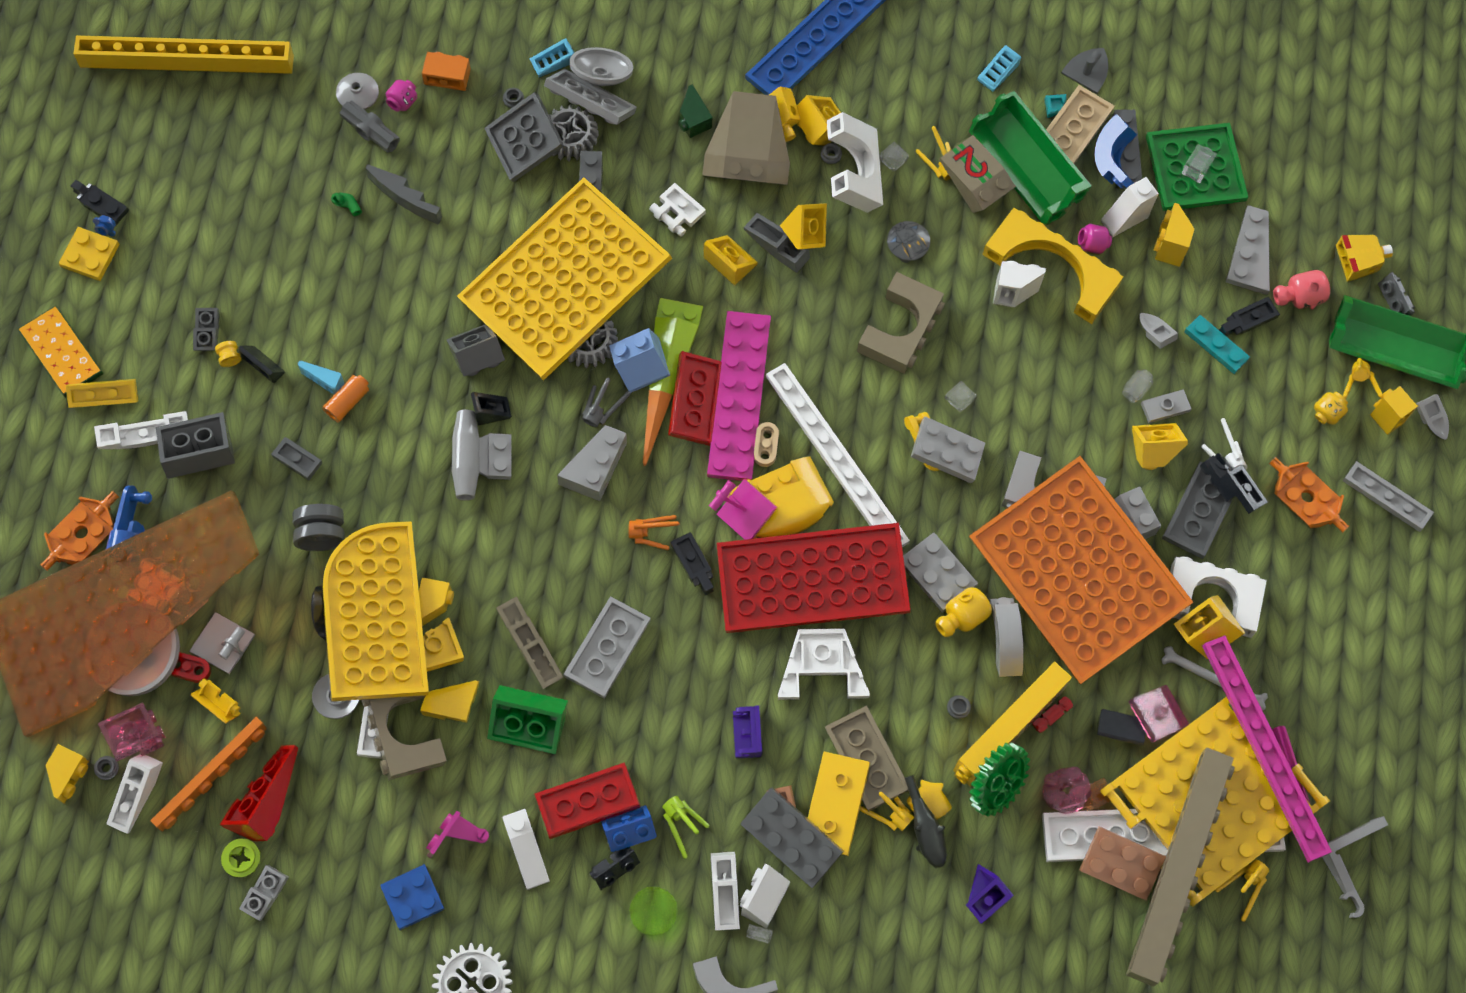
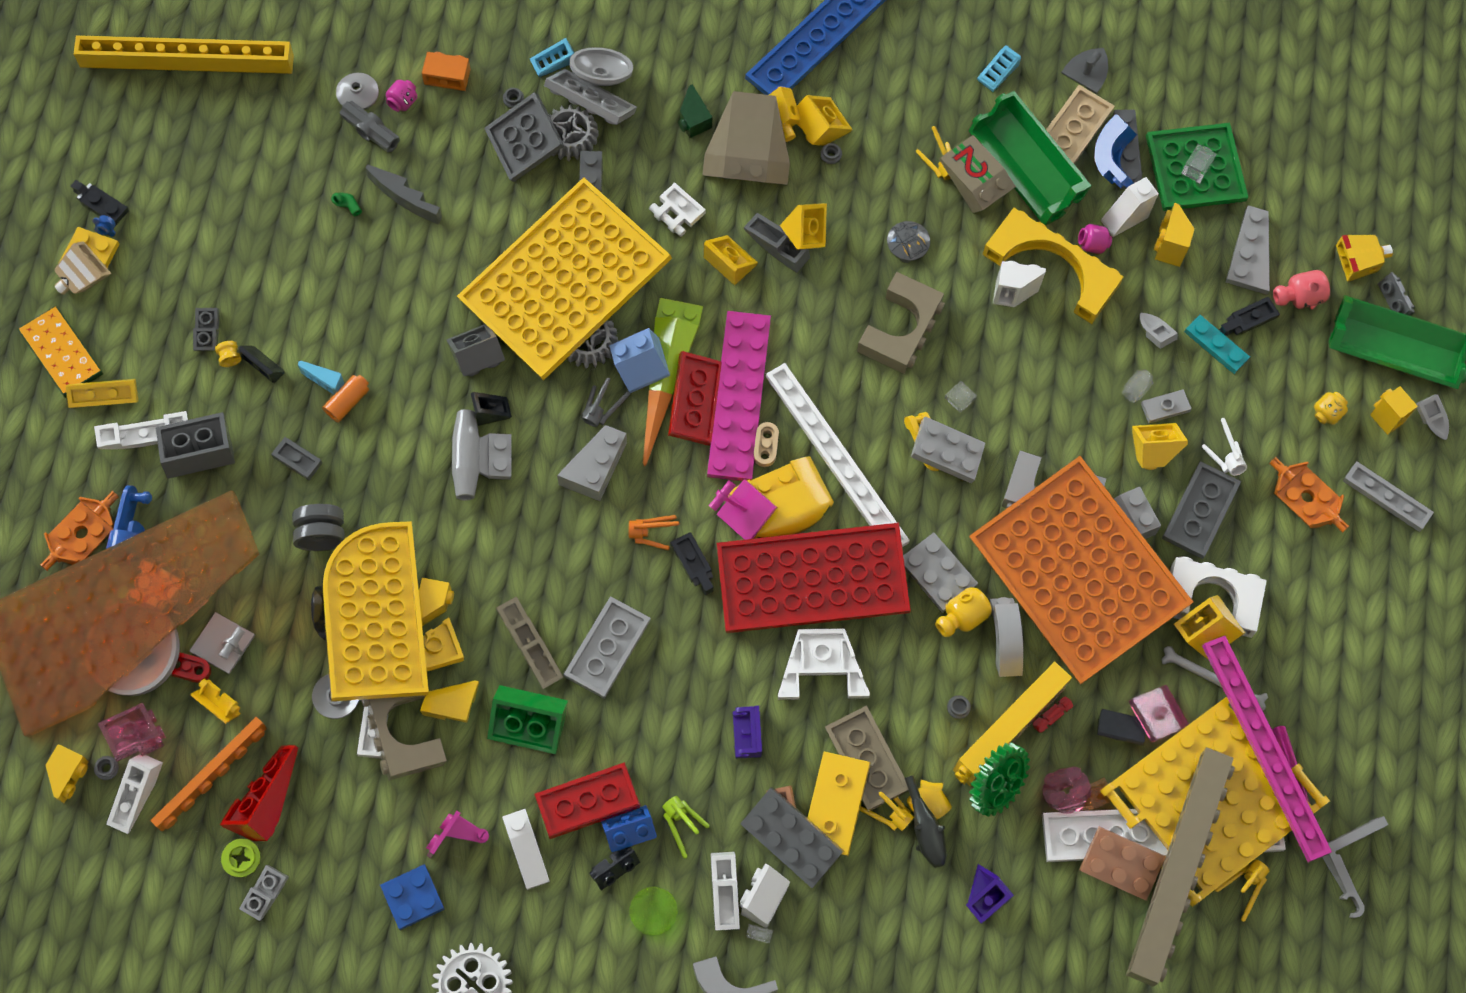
(79, 269): none -> tan torso
(861, 140): white arch -> none
(893, 156): clear plate -> none
(1054, 104): teal tile -> none
(1233, 482): black plate -> none
(1361, 372): yellow plant -> none

